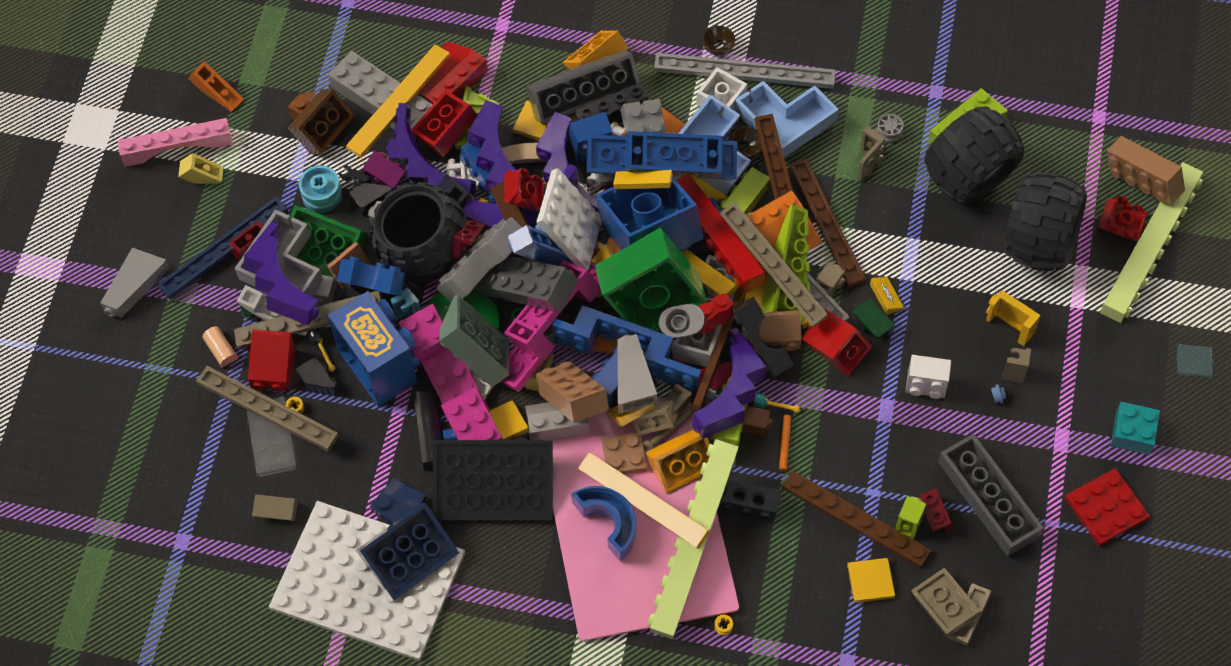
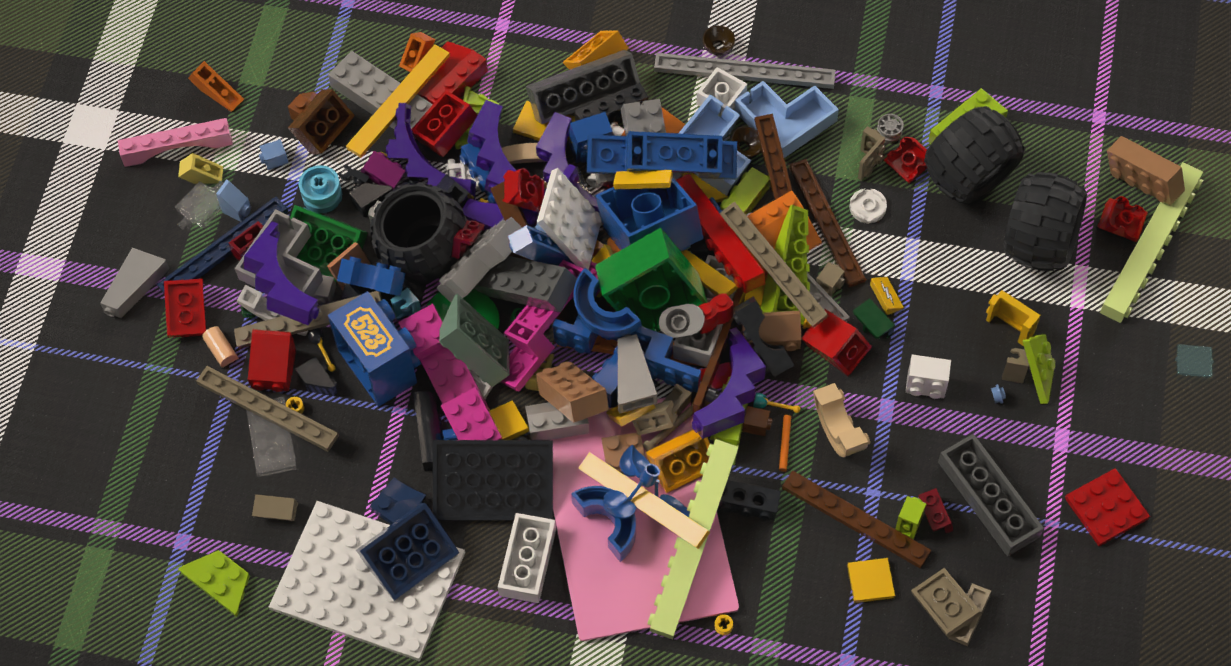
(184, 308): none -> red plate
(199, 205): none -> clear plate
(219, 579): none -> lime wing
(233, 201): none -> light blue slope
(273, 154): none -> medium blue brick
(416, 49): none -> orange slope
(527, 558): none -> white brick
(596, 319): none -> blue brick
(635, 464): none -> blue plant
(836, 422): none -> tan brick
(868, 205): none -> white tile
(907, 159): none -> red slope
(1041, 365): none -> lime wing
(1135, 428): teal brick -> none

